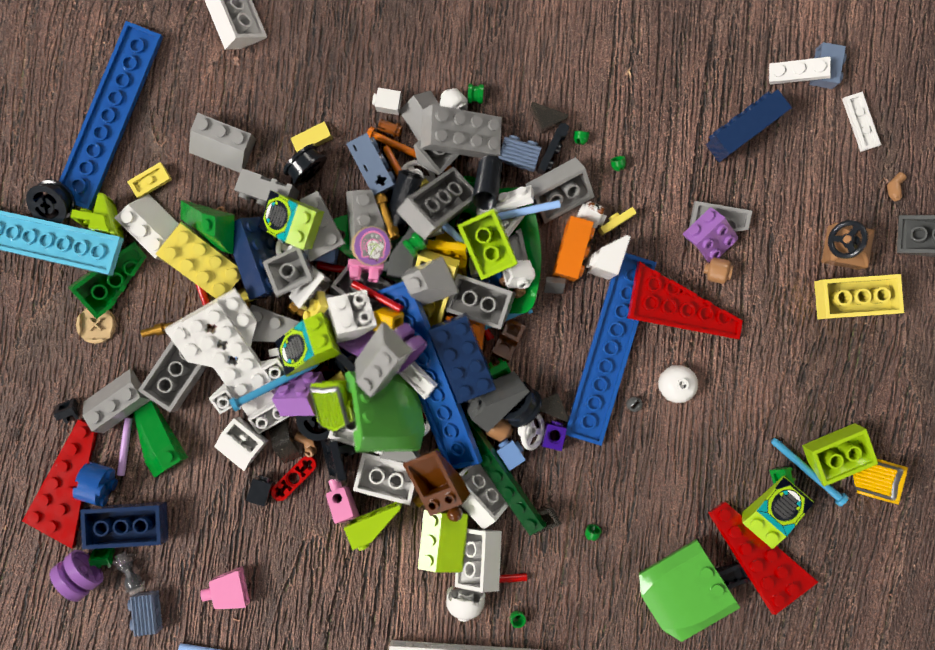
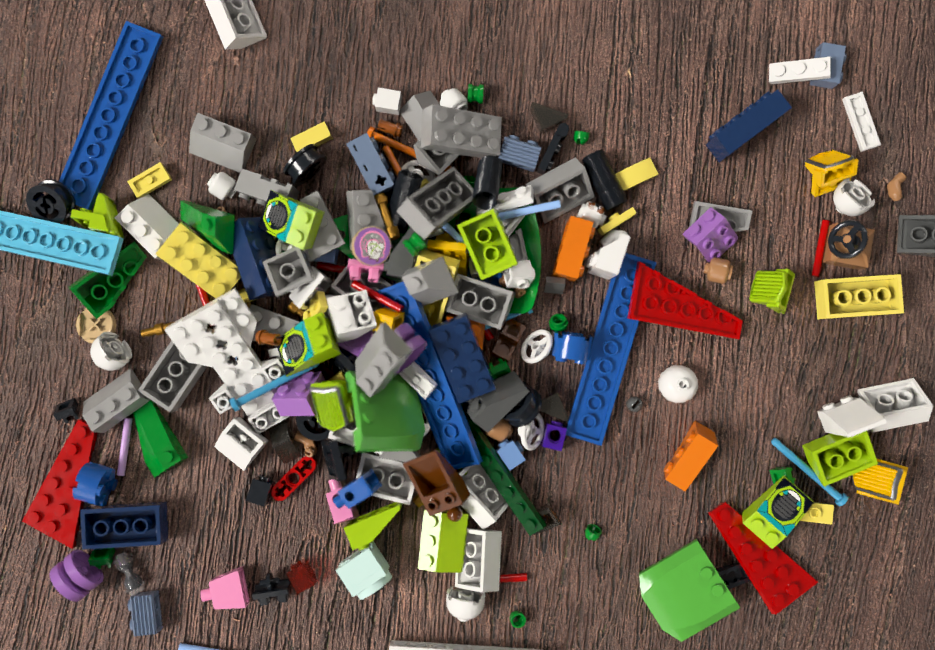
(110, 352): none -> white cylinder
(221, 185): none -> white head
(265, 337): none -> dark orange pin
(270, 588): none -> black hips
(301, 576): none -> clear red brick
(357, 490): none -> blue torso
(364, 572): none -> light aqua piece
(540, 348): none -> white piece
(558, 322): none -> green plate
(571, 346): none -> blue brick
(604, 179): none -> black piece
(612, 236): none -> white arm
(618, 163): green hinge -> none
(636, 174): none -> light yellow slope
(691, 456): none -> orange wedge
(772, 289): none -> lime piece
(819, 513): none -> light yellow plate
(820, 248): none -> red bar
(830, 170): none -> yellow piece
(849, 417): none -> white slope
(852, 198): none -> white cylinder
(898, 402): none -> white slope

